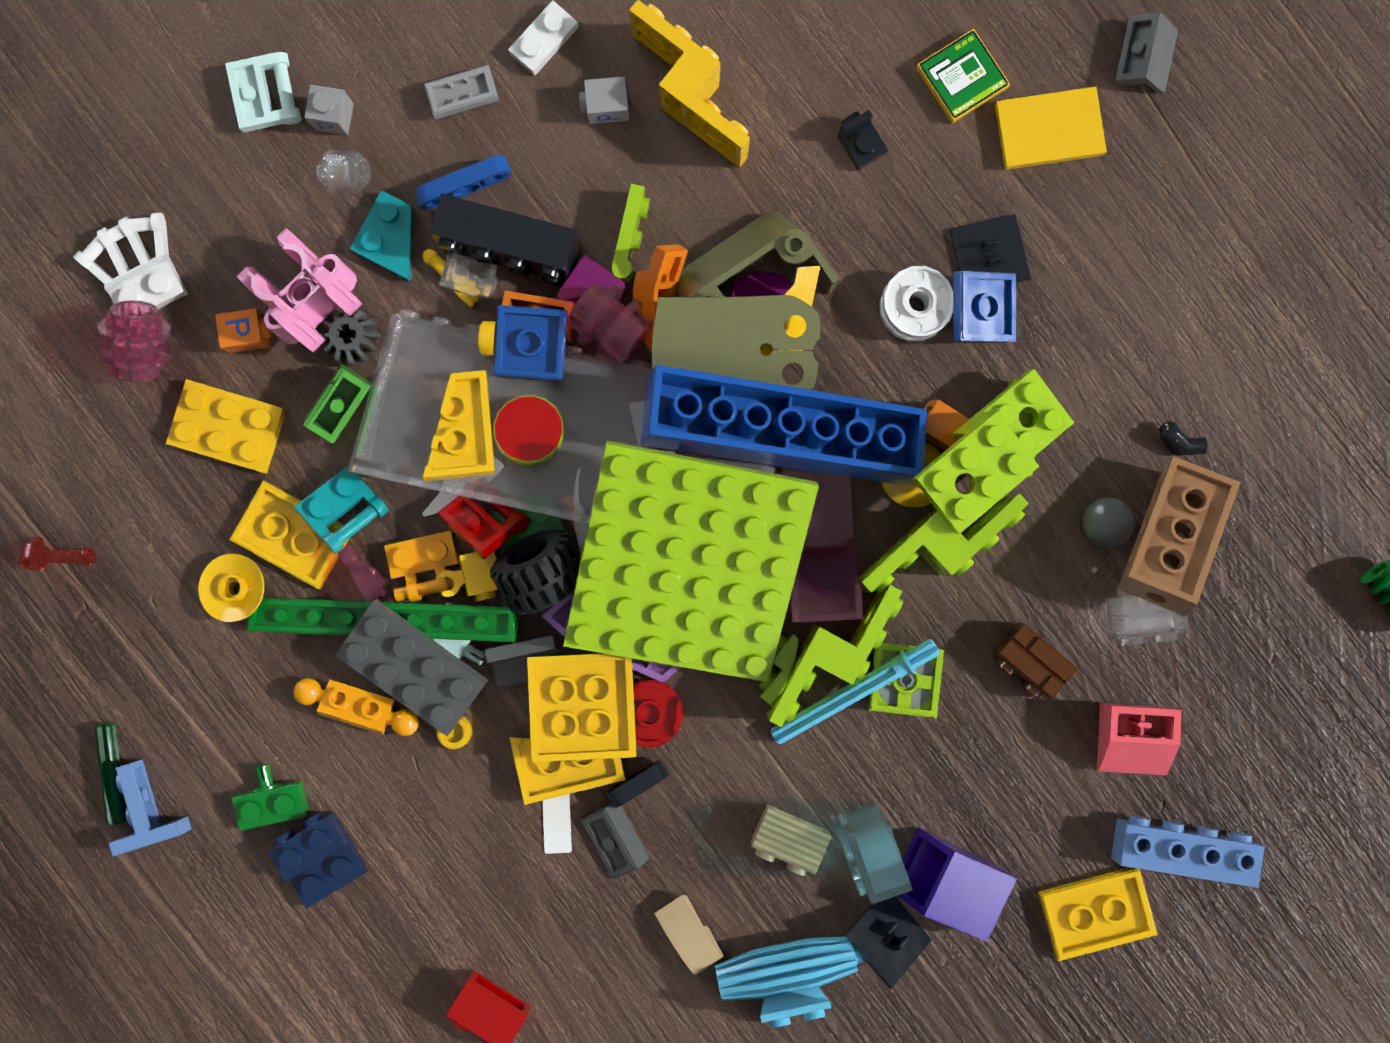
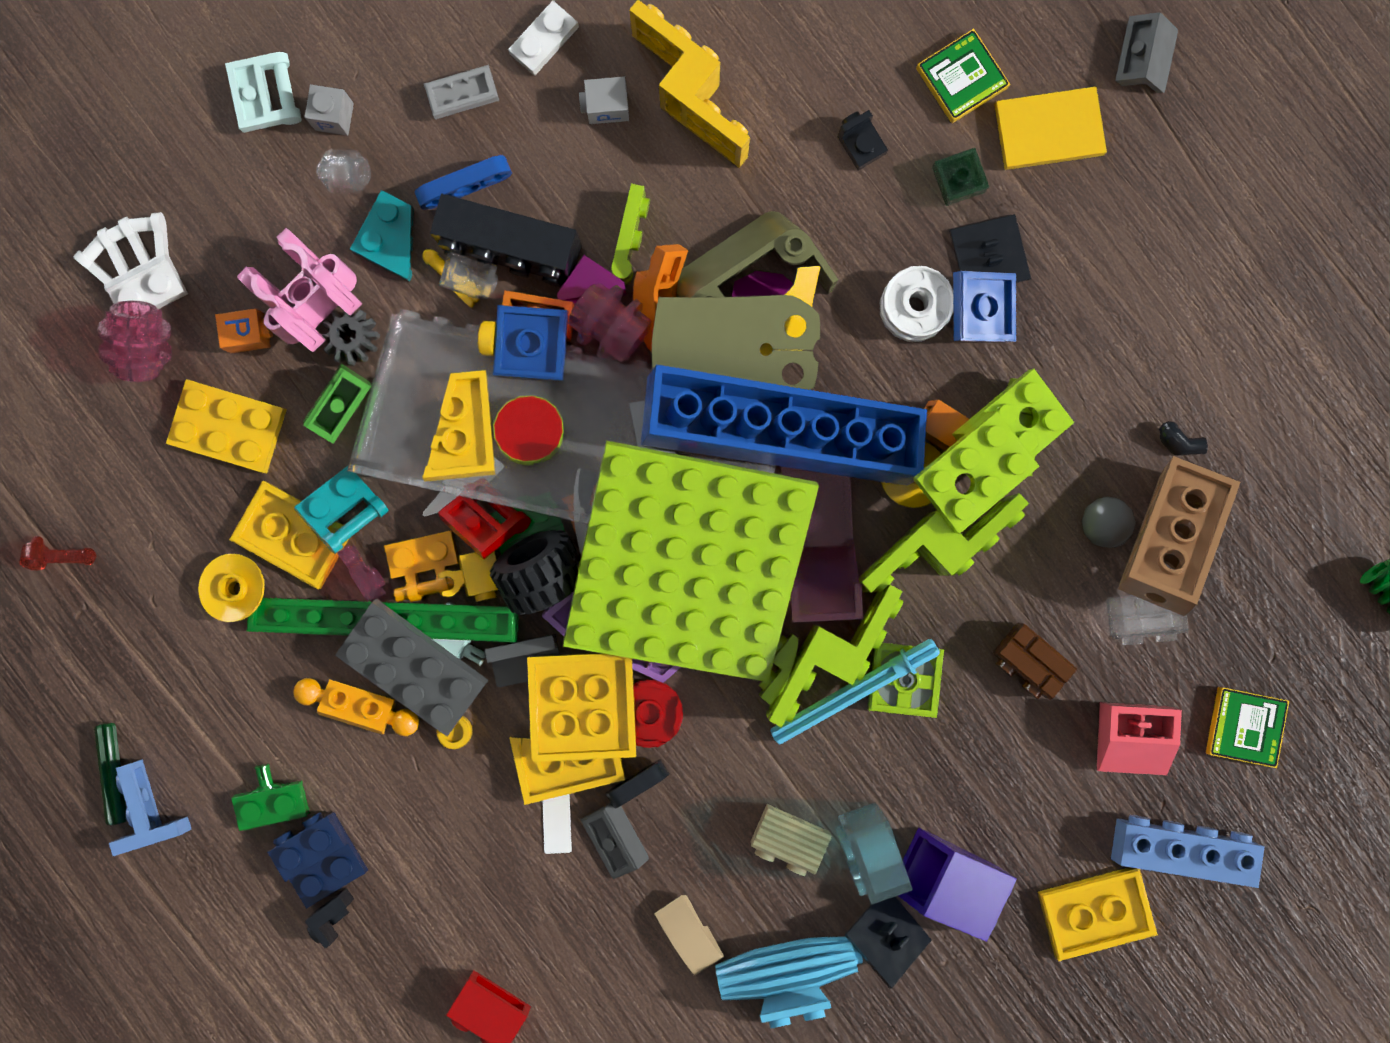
(332, 911): none -> black bracket
(960, 176): none -> clear green piece
(1247, 727): none -> tile

